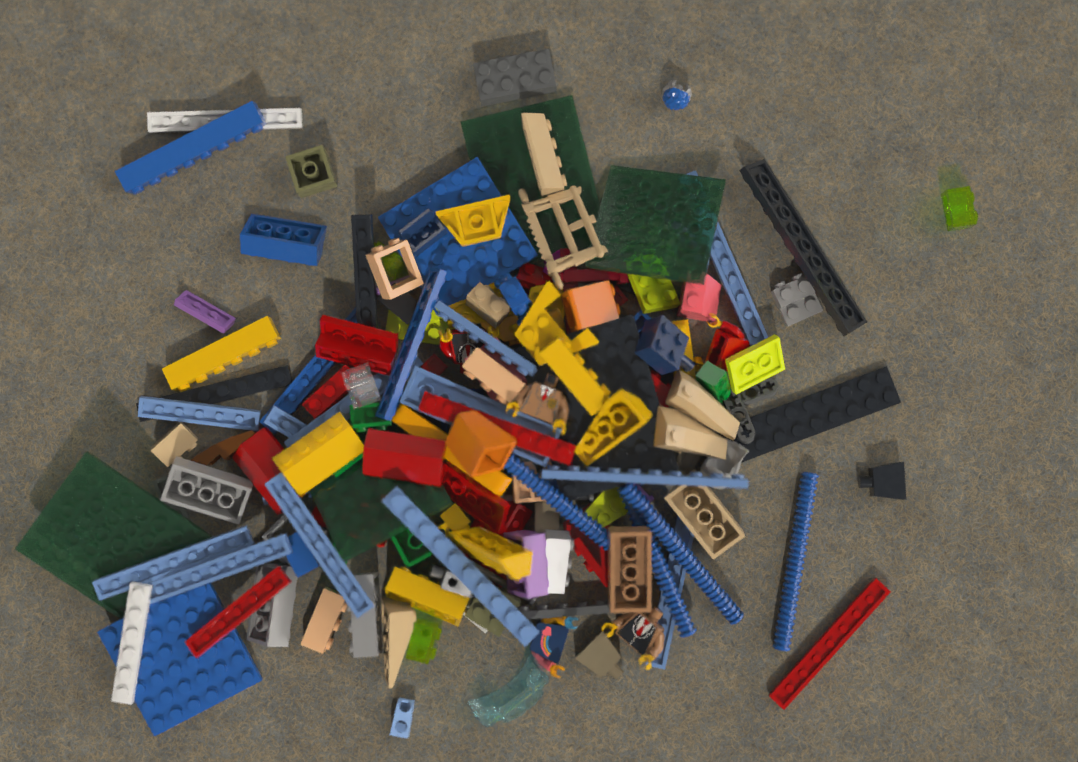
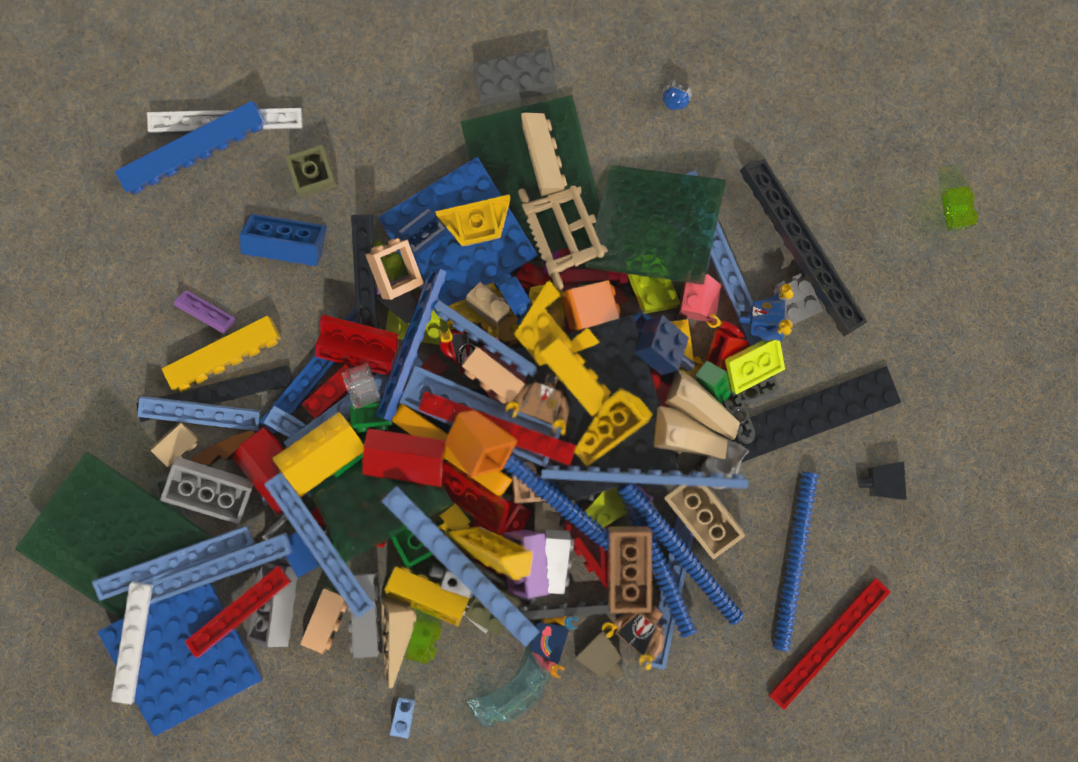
(768, 316): none -> blue torso

